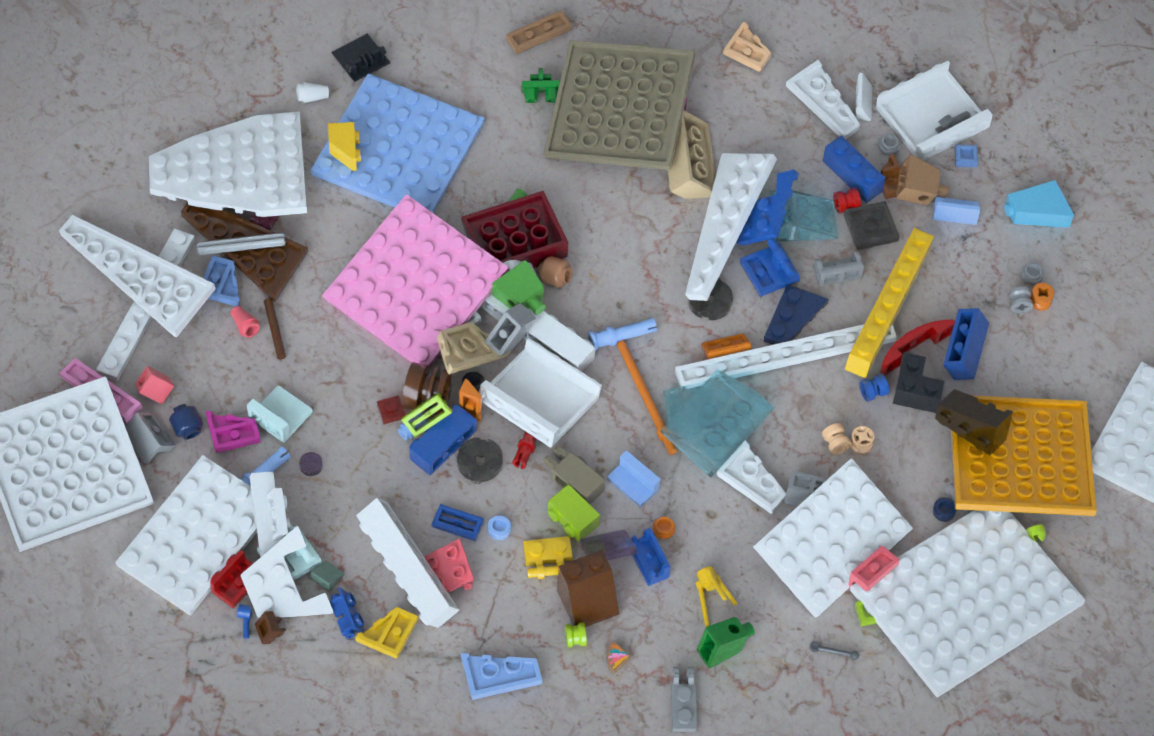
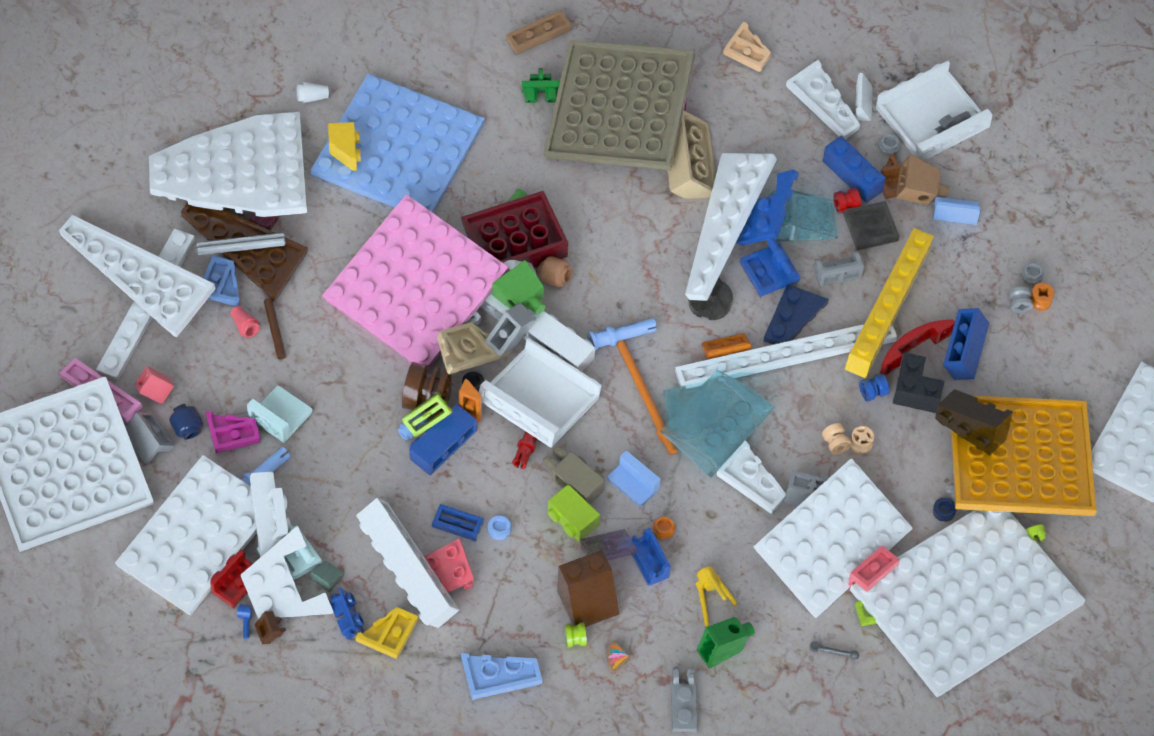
(311, 464): clear purple tile -> none
(361, 57): black hinge -> none
(390, 409): clear red plate -> none
(479, 471): clear smoke plate -> none
(546, 551): yellow plate -> none
(966, 156): medium blue tile -> none
(1039, 206): medium azure slope -> none

